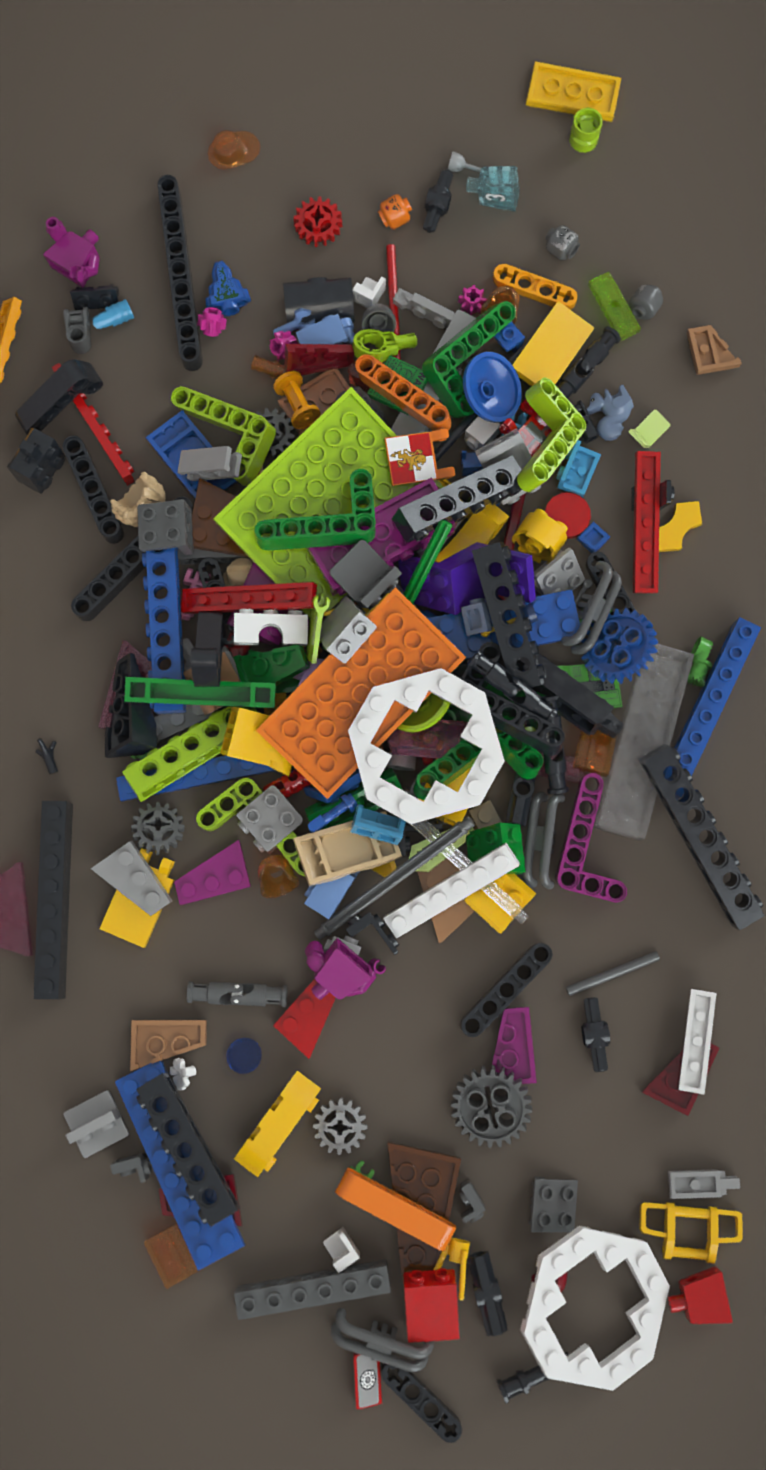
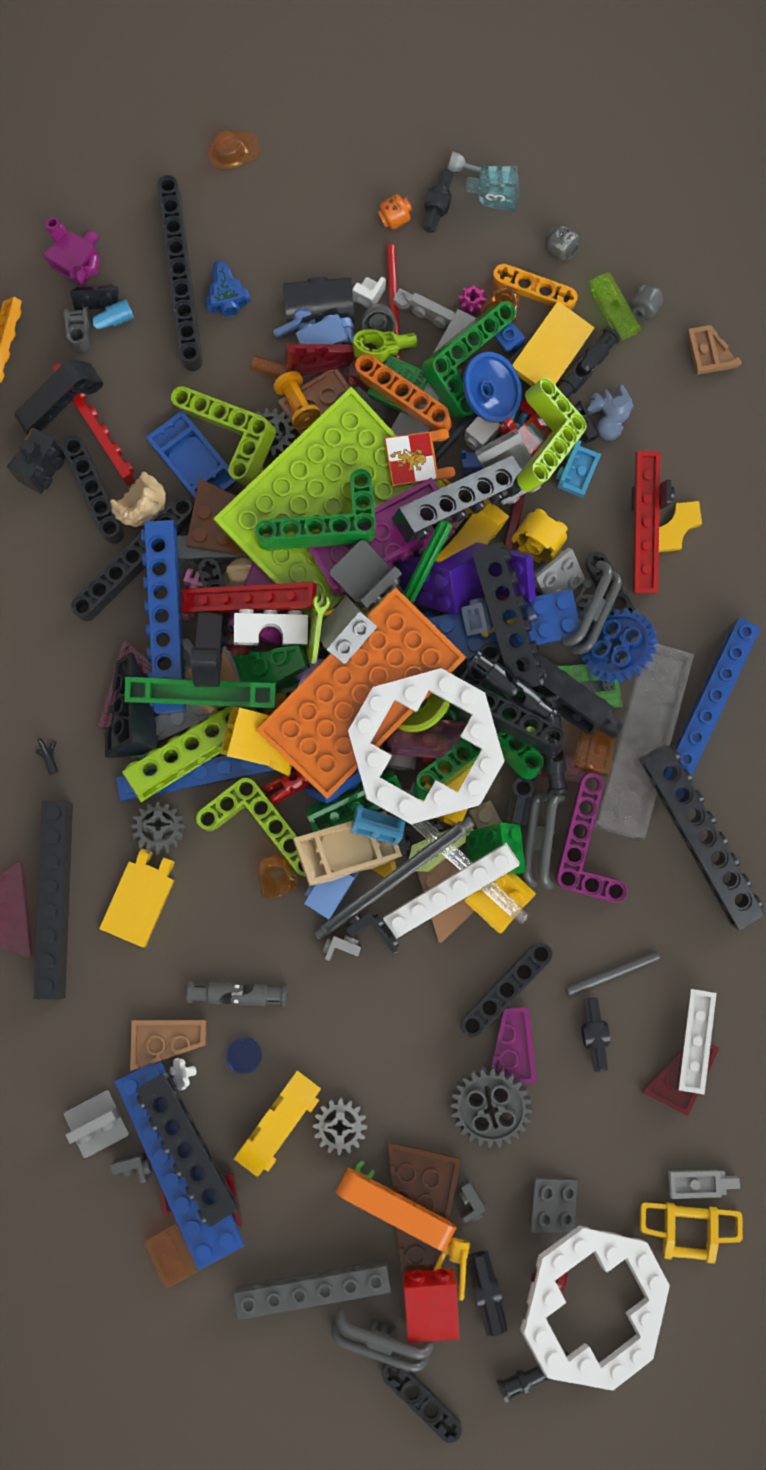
(133, 878): light grey wing -> none
(165, 526): dark grey bracket -> none
(209, 463): light grey piece -> none
(211, 322): dark pink gear -> none
(214, 877): magenta wing -> none
(269, 819): light grey bracket -> none
(277, 345): dark pink gear -> none
(305, 1019): red wing -> none
(307, 218): red gear -> none
(320, 822): blue hinge -> none
(340, 970): magenta torso -> none
(341, 1249): white panel -> none
(367, 1381): slope -> none
(571, 511): red tile -> none
(572, 89): yellow tile -> none
(585, 129): lime wheel -> none
(593, 537): blue tile -> none
(650, 429): yellowish green bracket -> none
(700, 665): bright green connector -> none
(702, 1298): red torso -> none

